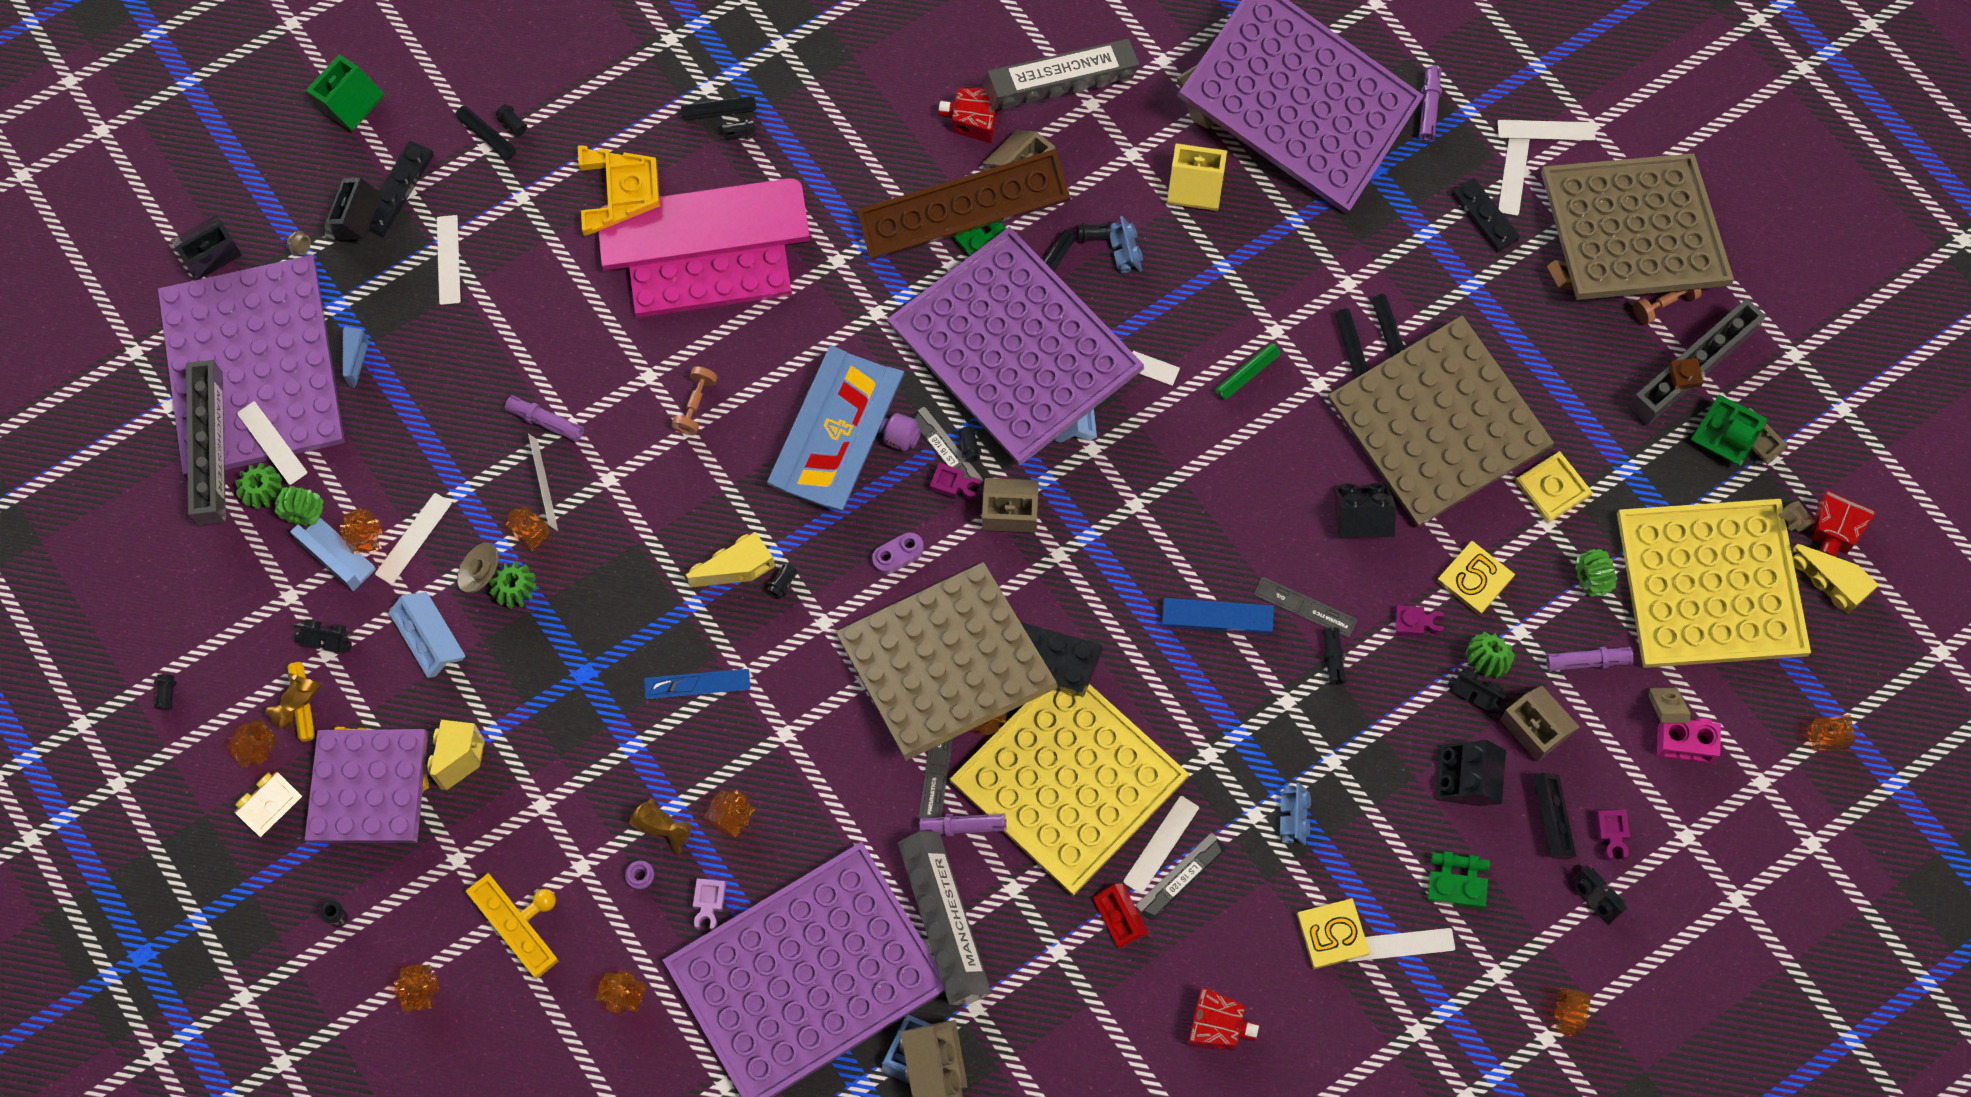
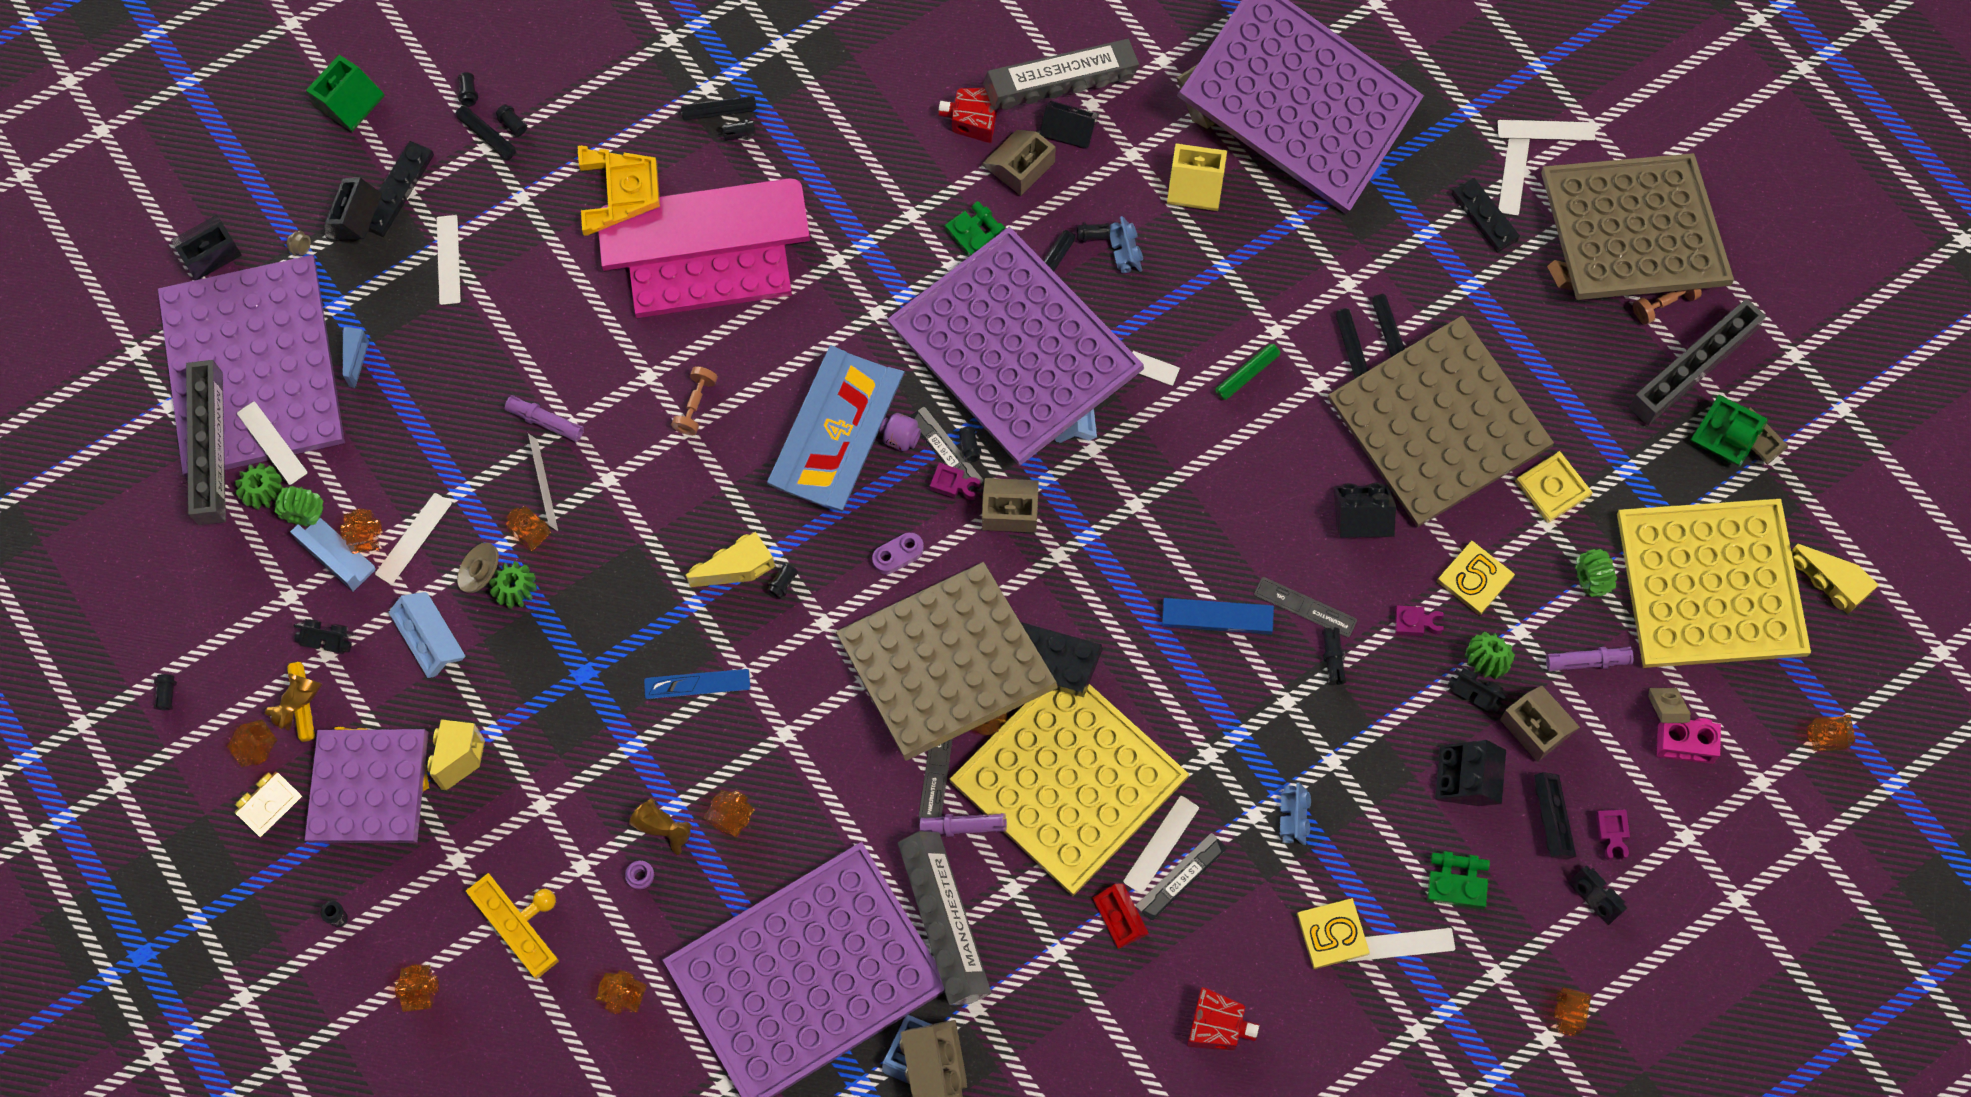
(467, 94): none -> black pin
(708, 898): lavender plate -> none
(963, 204): reddish brown plate -> none
(1068, 124): none -> black panel
(1431, 93): medium lavender pin -> none
(1686, 374): reddish brown plate -> none
(1796, 517): dark tan plate -> none
(1839, 523): red torso -> none

